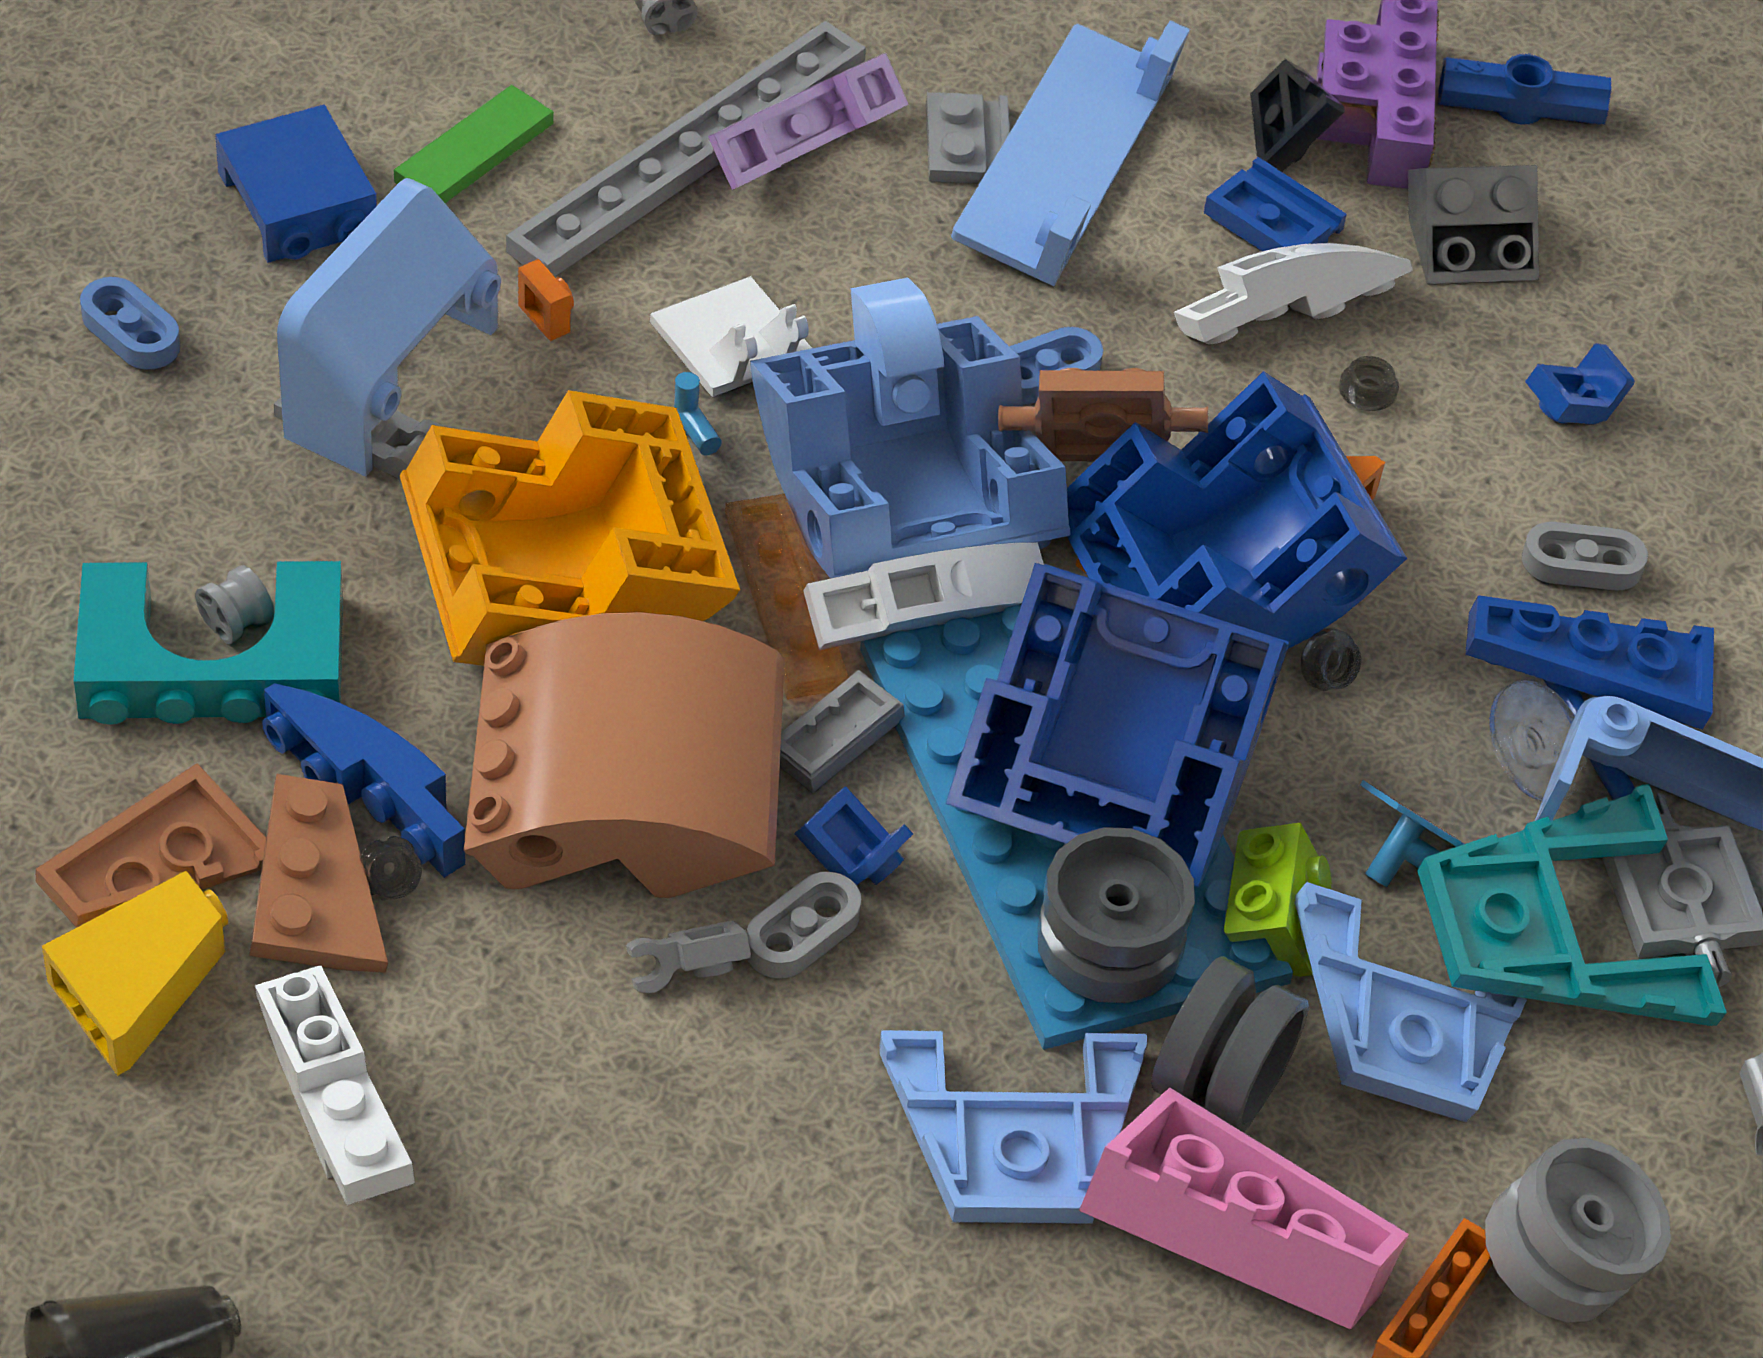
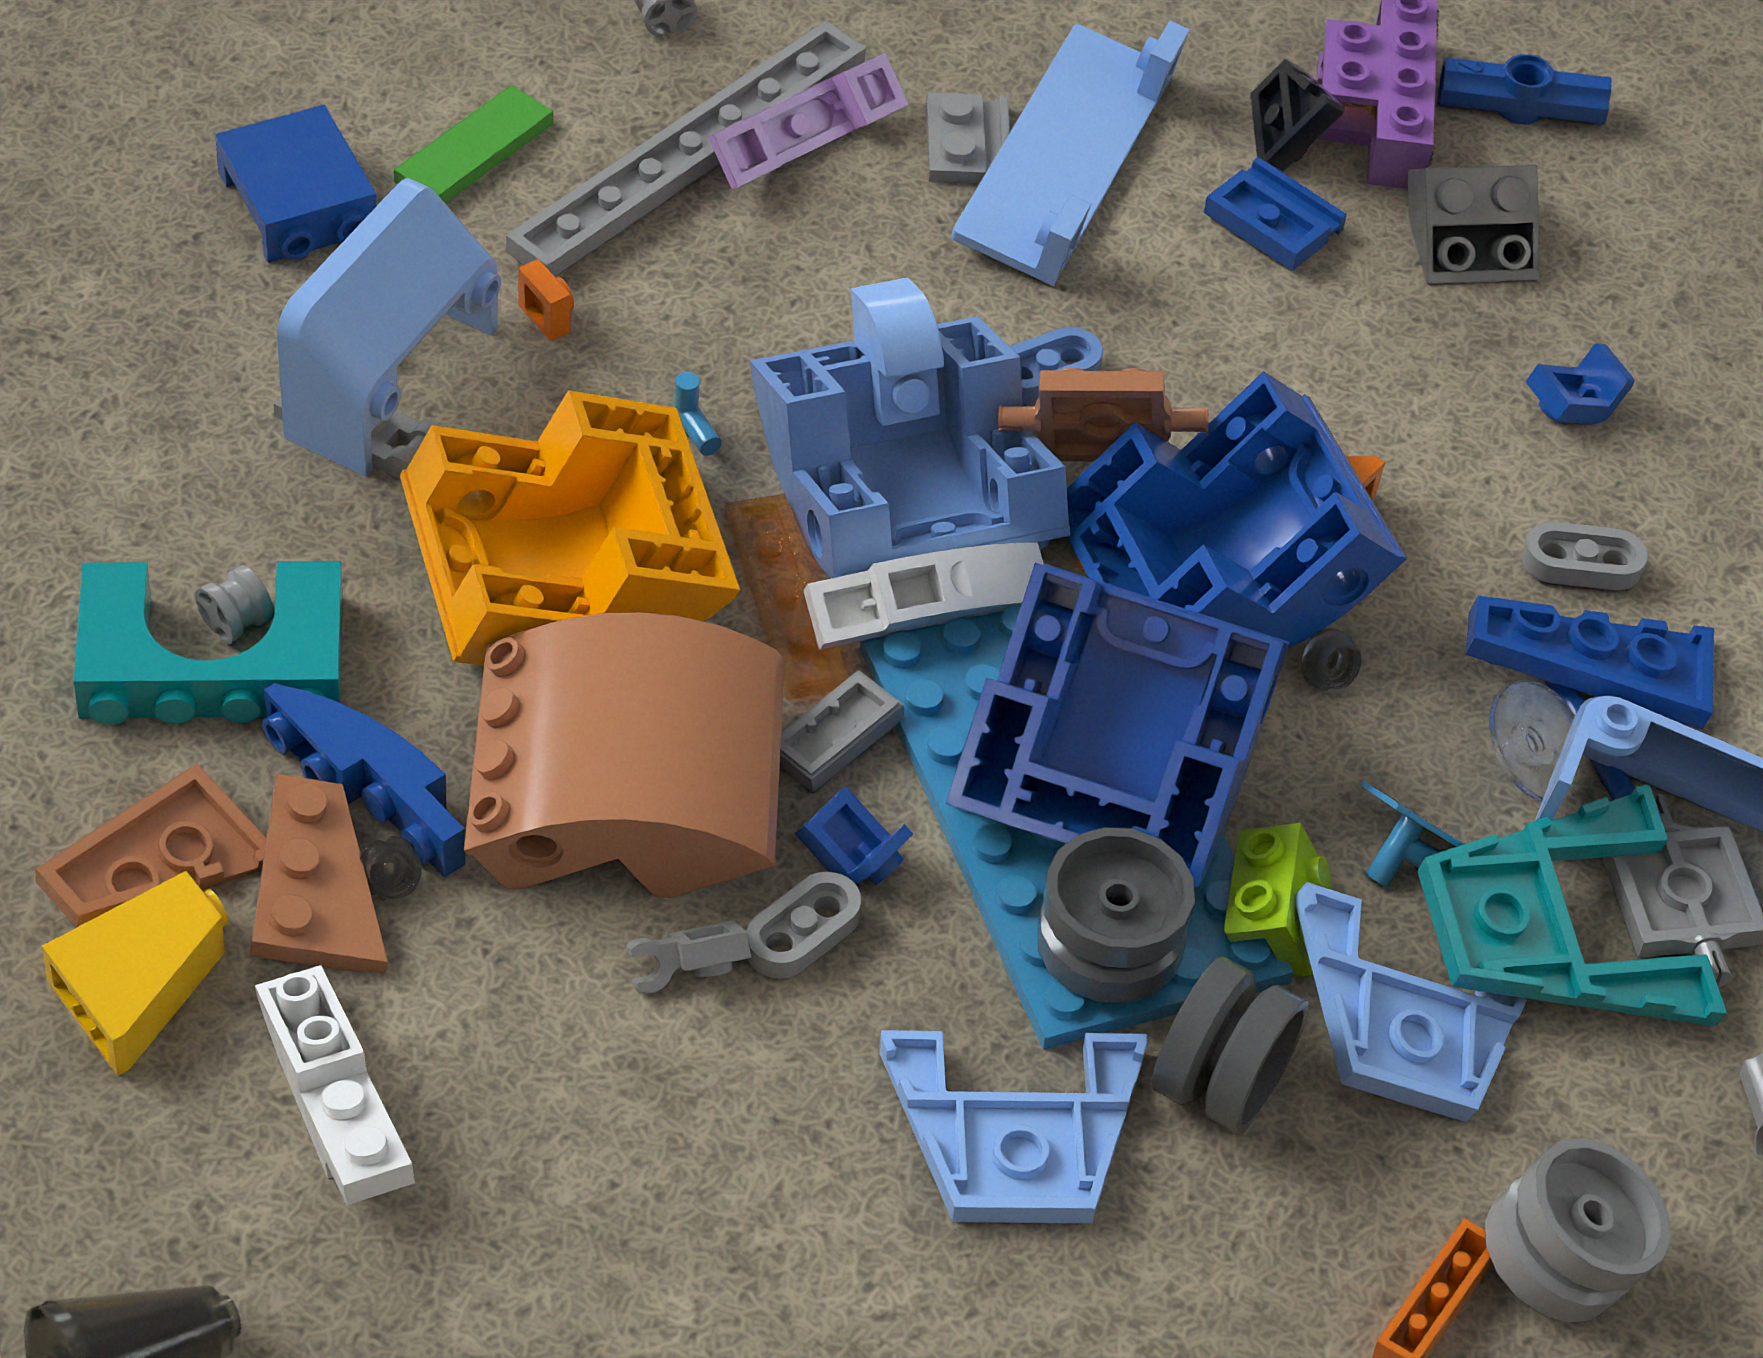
(135, 324): medium blue plate -> none
(728, 329): white plate -> none
(1242, 1211): bright pink wedge -> none
(1304, 276): white slope -> none
(1369, 384): clear smoke plate -> none

